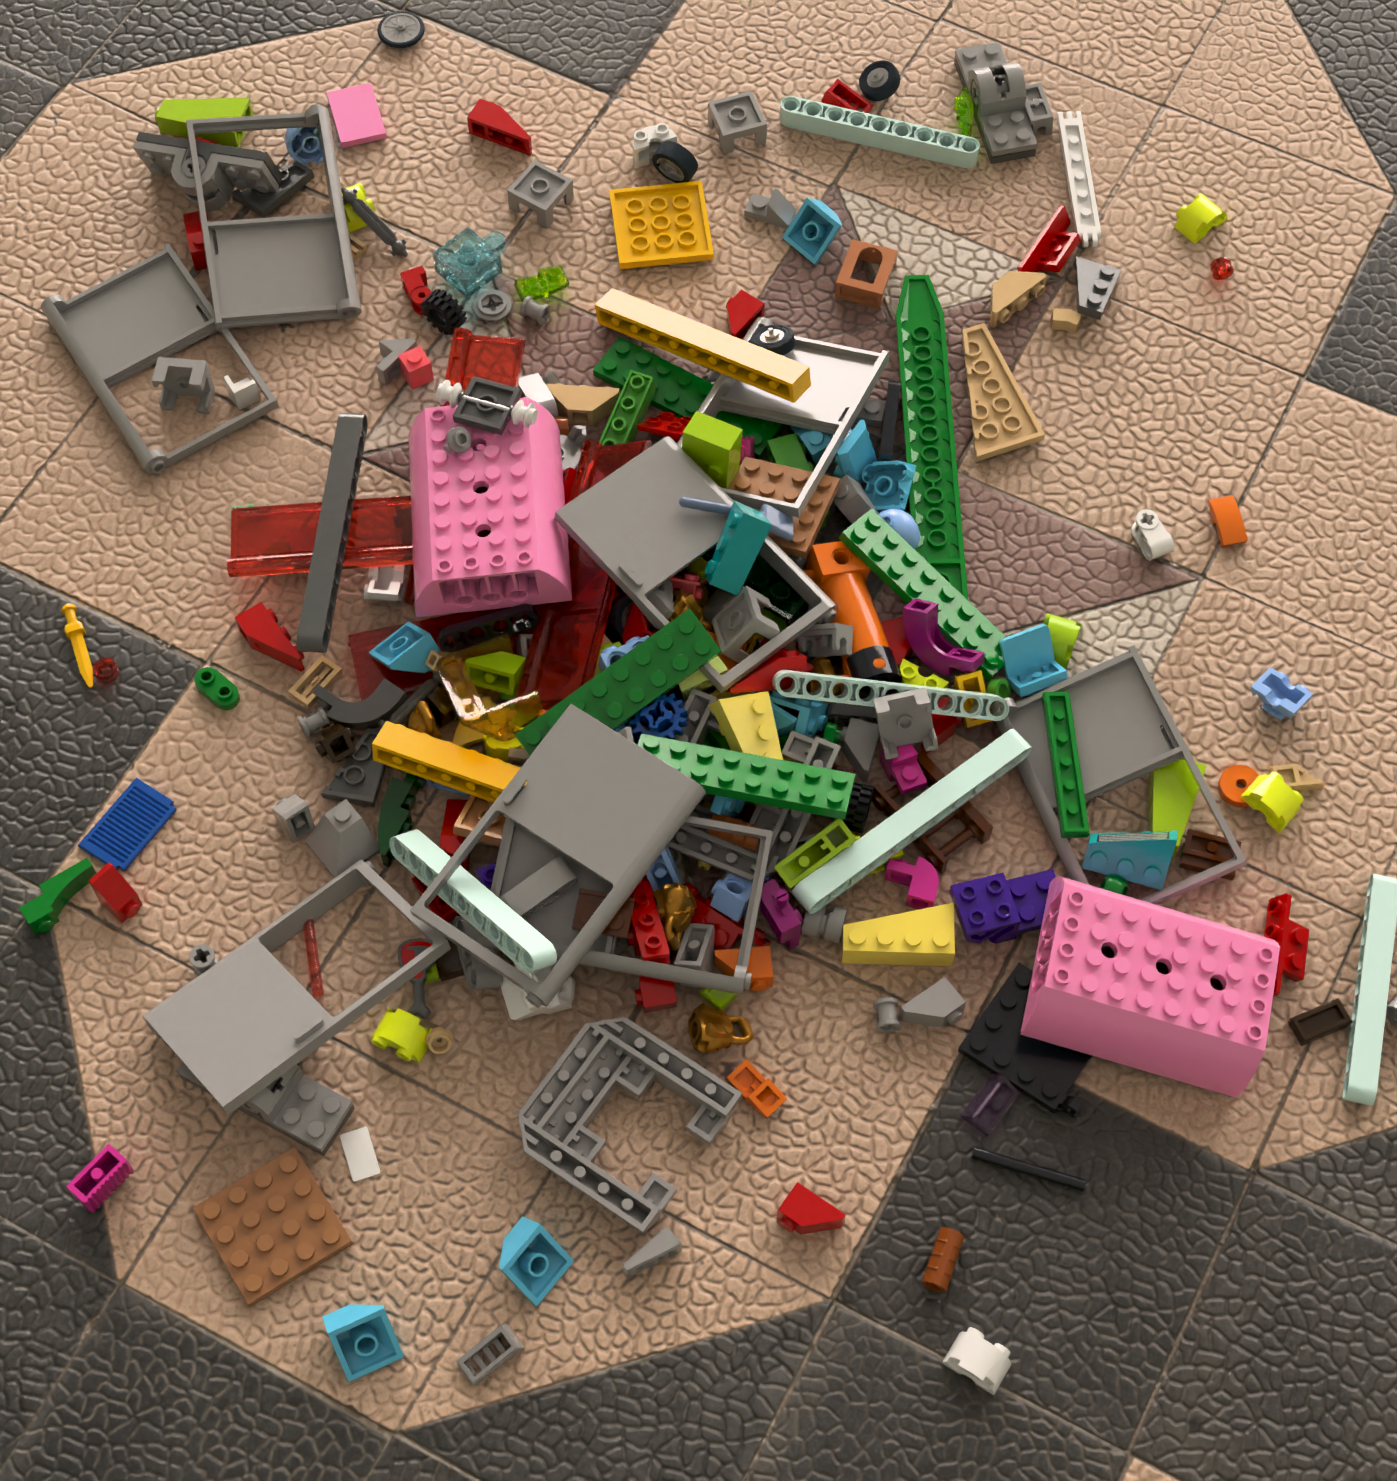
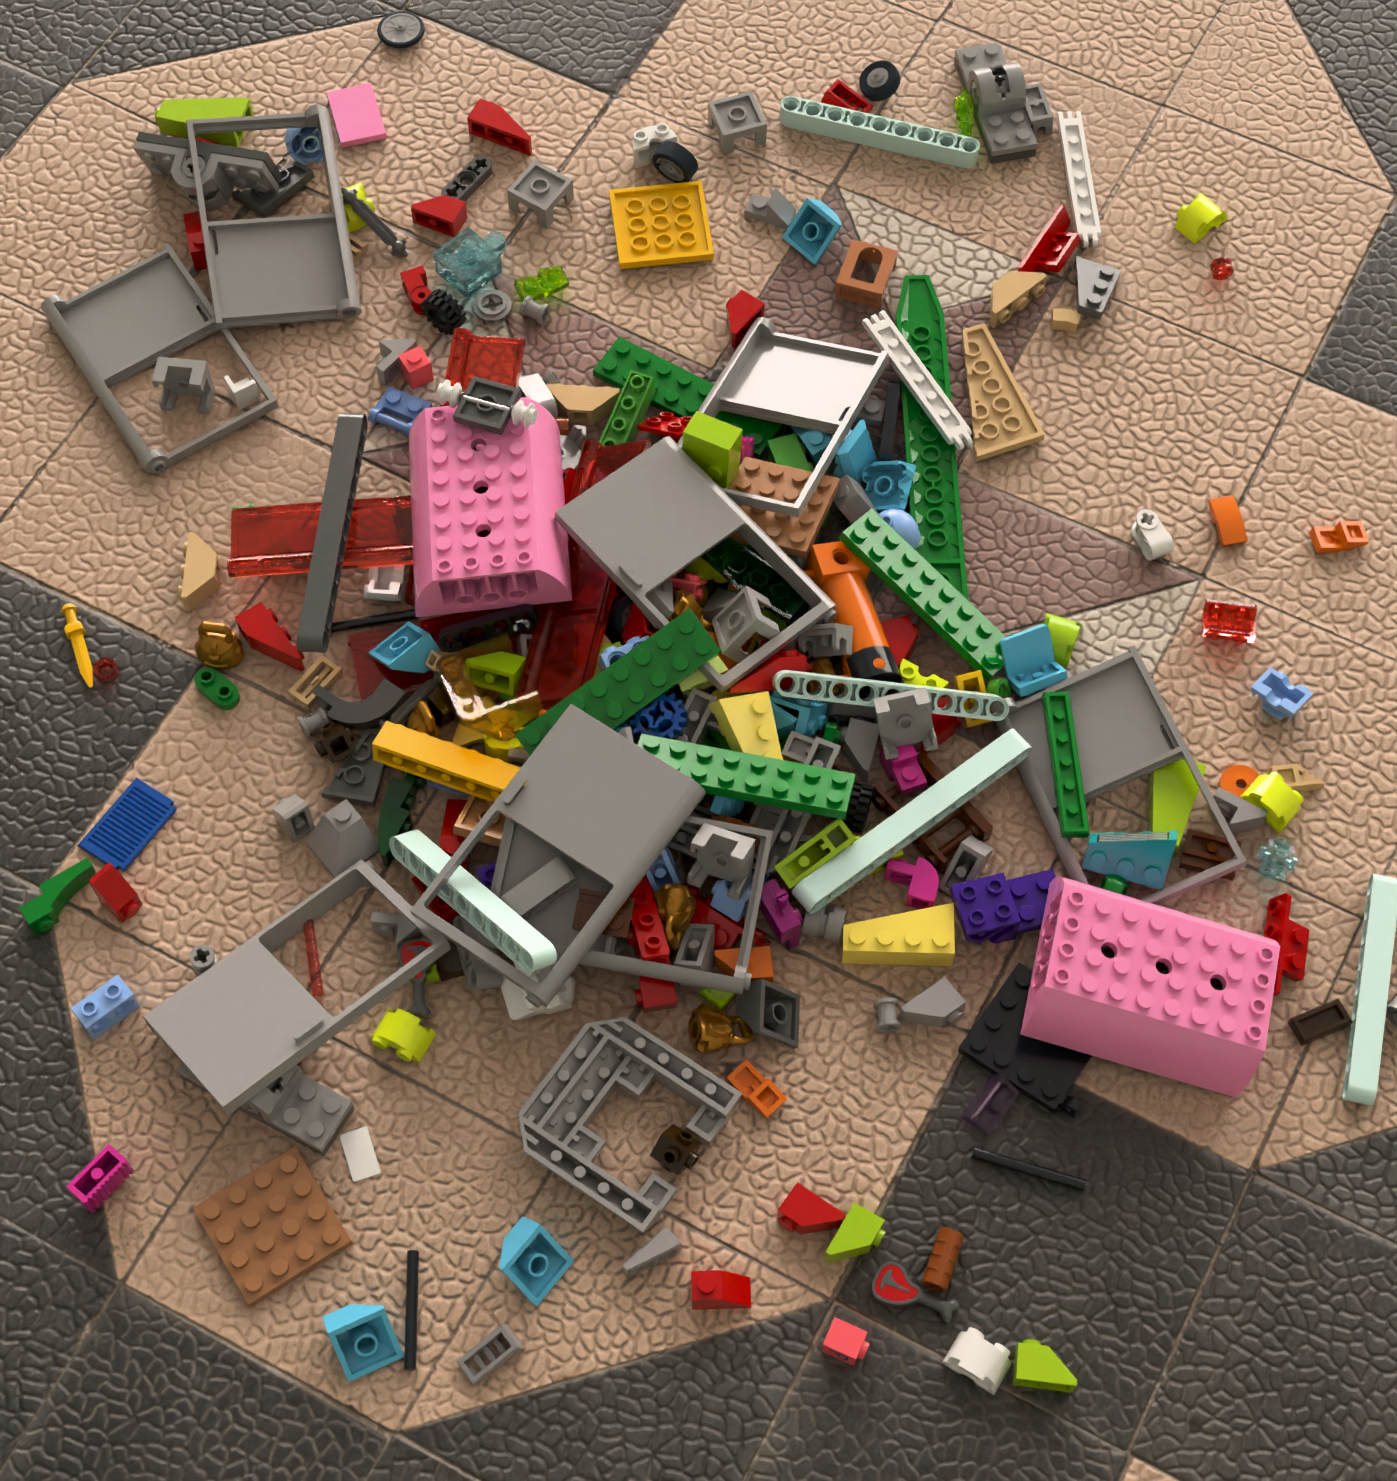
(105, 1007): none -> light blue brick
(199, 572): none -> tan slope
(218, 646): none -> pearl gold piece
(373, 620): none -> black bar
(394, 923): none -> light grey slope
(399, 405): none -> medium blue plate
(411, 1310): none -> black bar
(439, 1046): tan plate -> none
(440, 214): none -> red slope
(457, 440): light grey plate -> none
(469, 172): none -> dark grey beam
(676, 1149): none -> dark brown brick
(703, 345): brick -> none
(720, 1290): none -> red slope
(722, 856): none -> light grey panel
(737, 548): teal wedge -> none
(771, 1011): none -> dark grey slope
(774, 338): black wheel -> none
(781, 523): sand blue piece -> none
(845, 1342): none -> coral brick
(856, 1235): none -> lime slope
(894, 1289): none -> dark grey piece
(918, 380): none -> white hinge
(930, 645): magenta arch -> none
(966, 863): none -> light grey slope
(1041, 1368): none -> lime slope
(1229, 621): none -> clear red bracket
(1243, 814): none -> light grey slope
(1277, 867): none -> clear light blue brick
(1342, 537): none -> orange slope

